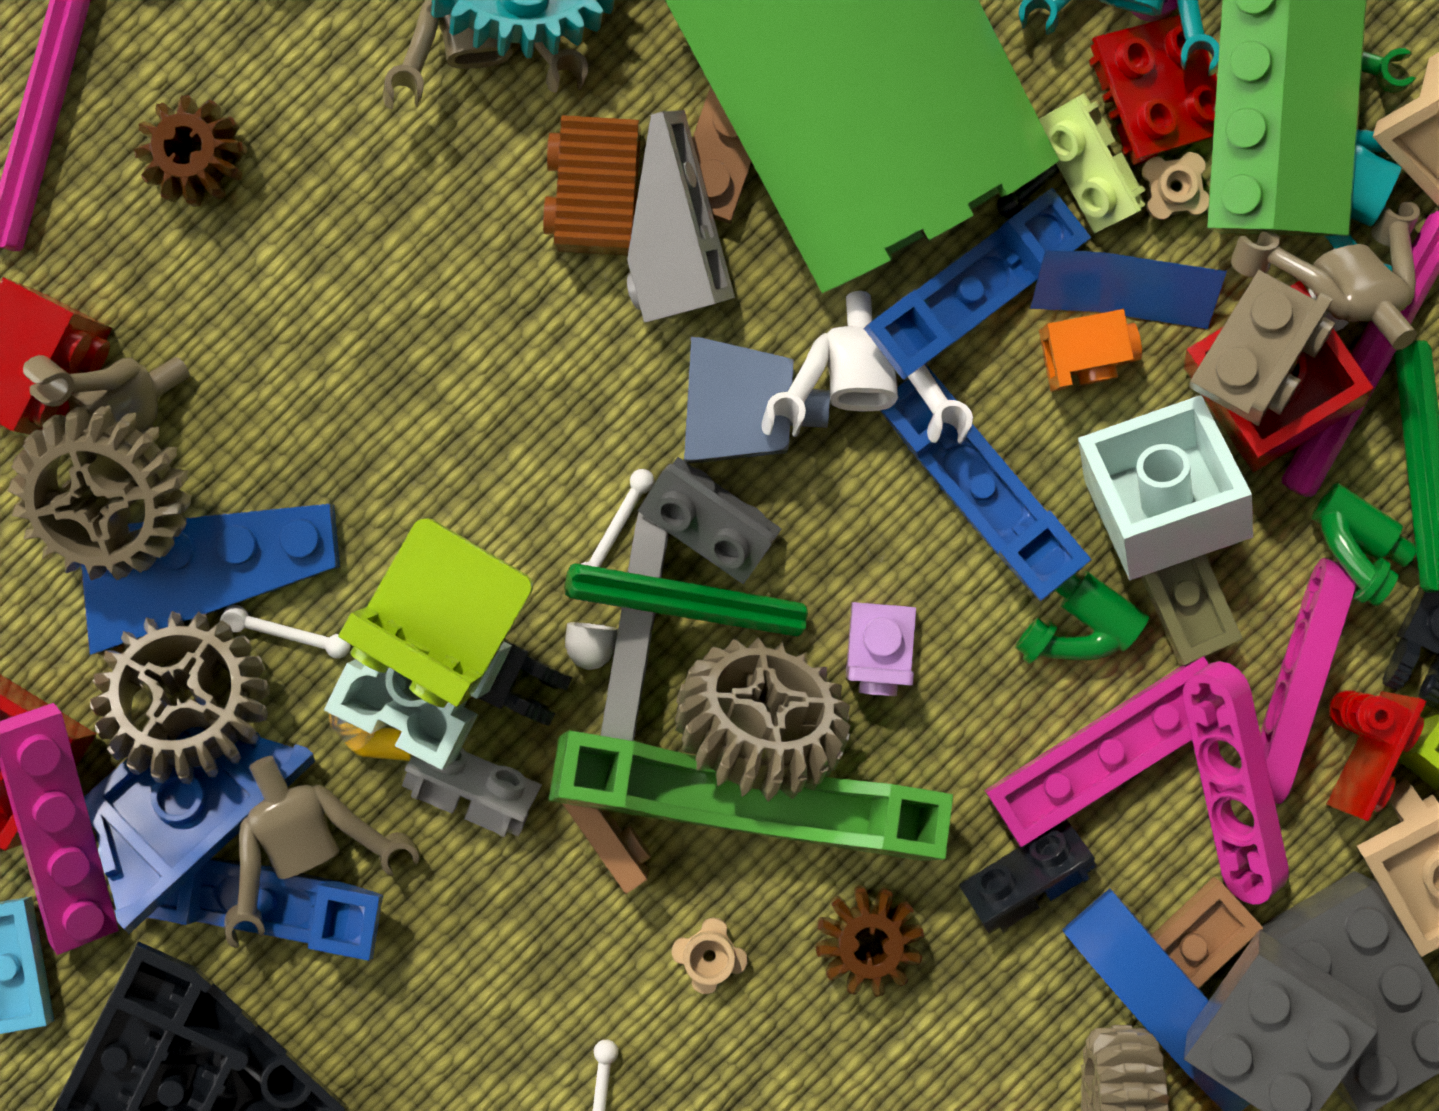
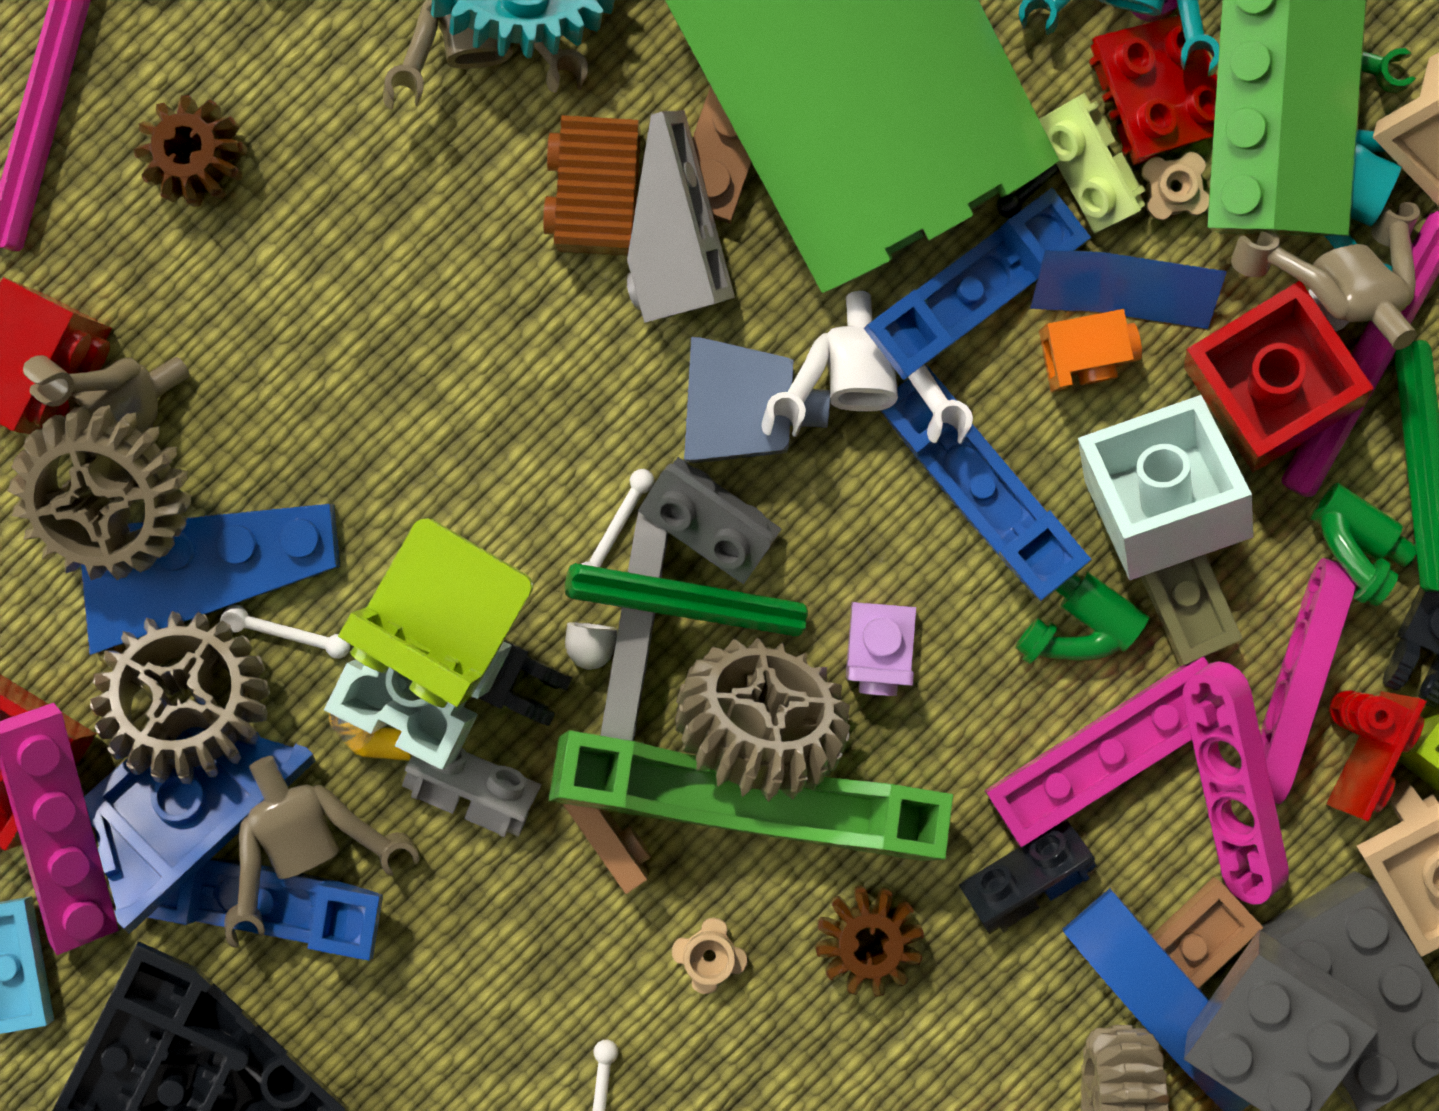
(1260, 347): dark tan bracket -> none

